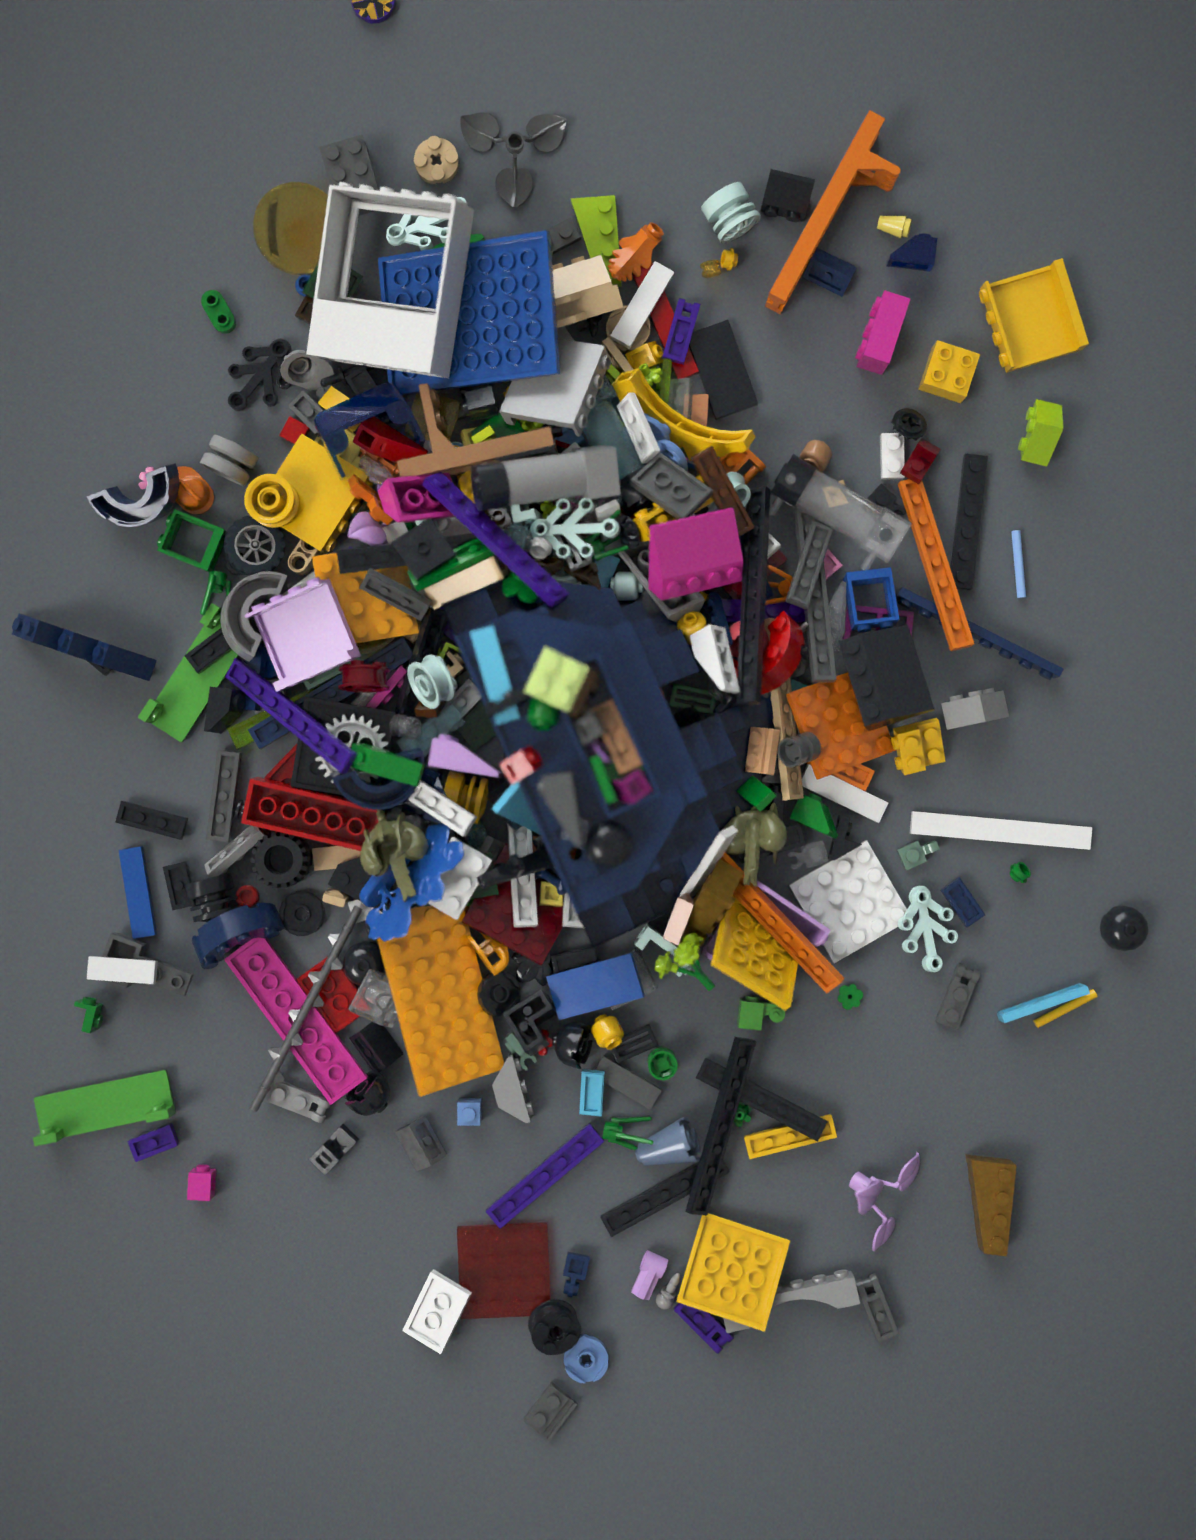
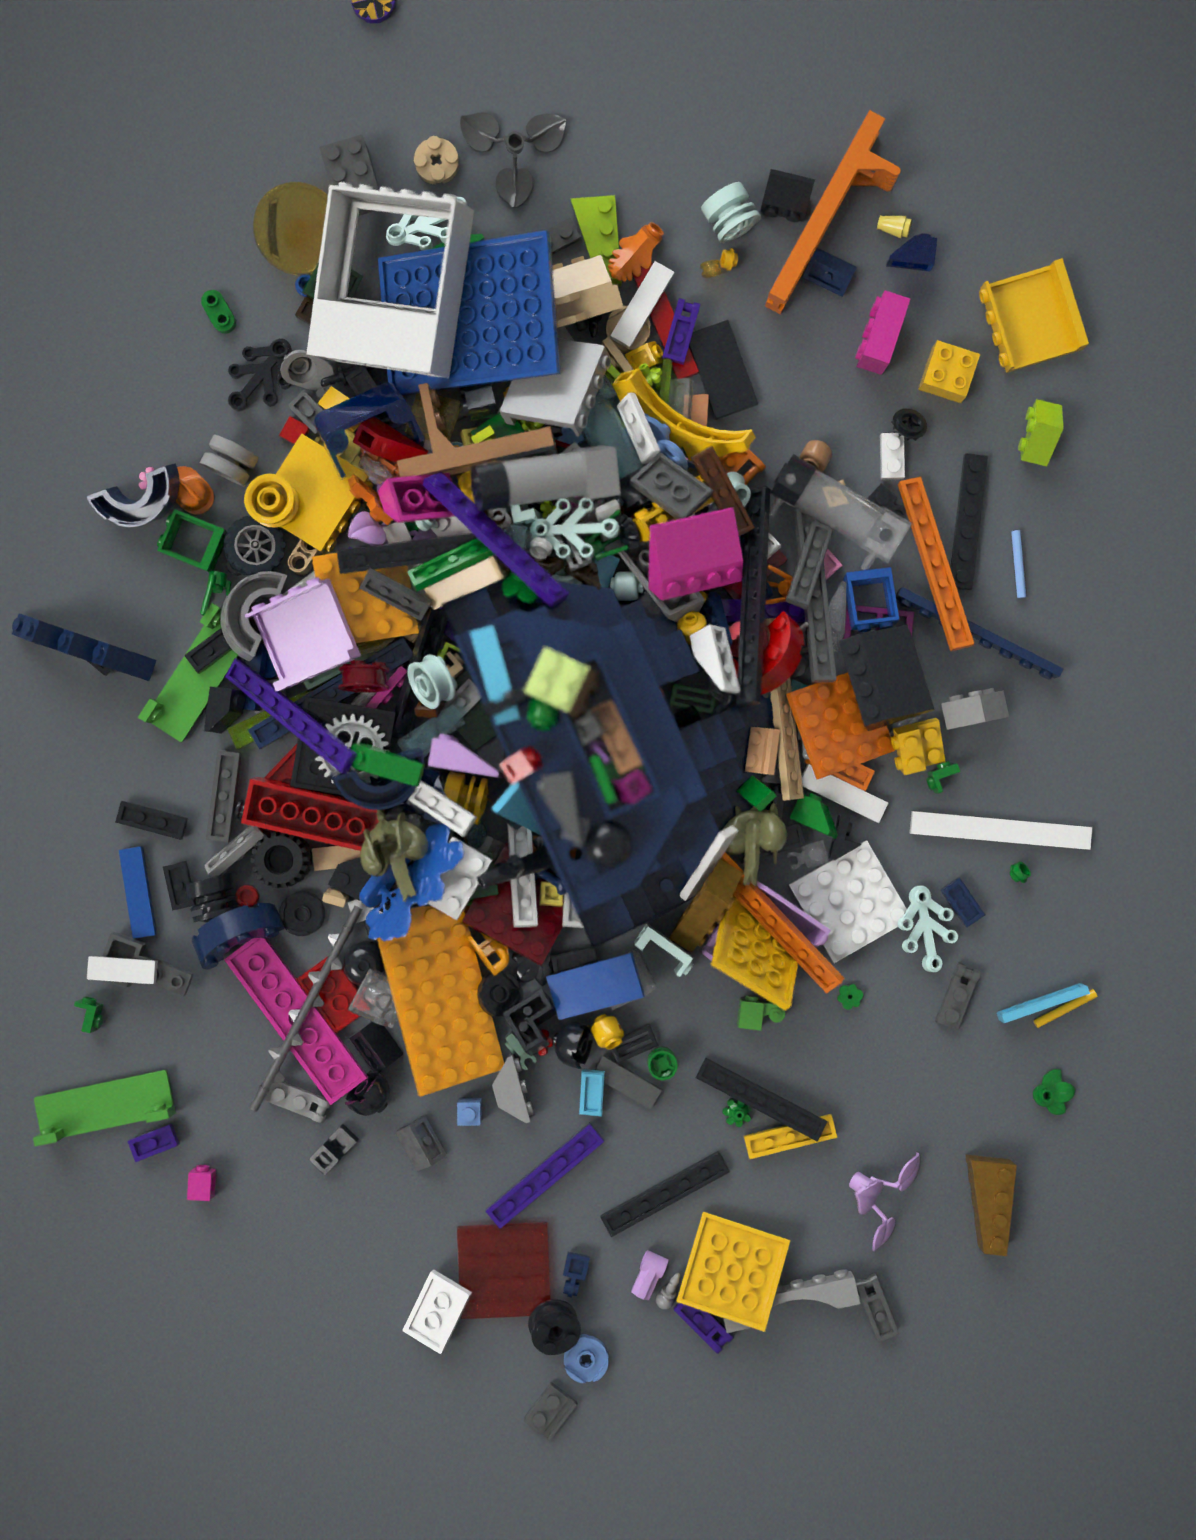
(405, 726): clear wheel -> none
(423, 549): black plate -> none
(613, 1132): green plant -> none
(671, 1145): sand blue cone -> none
(678, 919): slope -> none
(685, 954): lime plant -> none
(720, 1126): black tile -> none
(799, 749): dark grey wheel -> none
(914, 854): sand green plate -> none
(920, 461): dark red slope -> none
(944, 769): none -> green bracket
(1057, 1092): none -> green plate
(1124, 928): black cylinder -> none

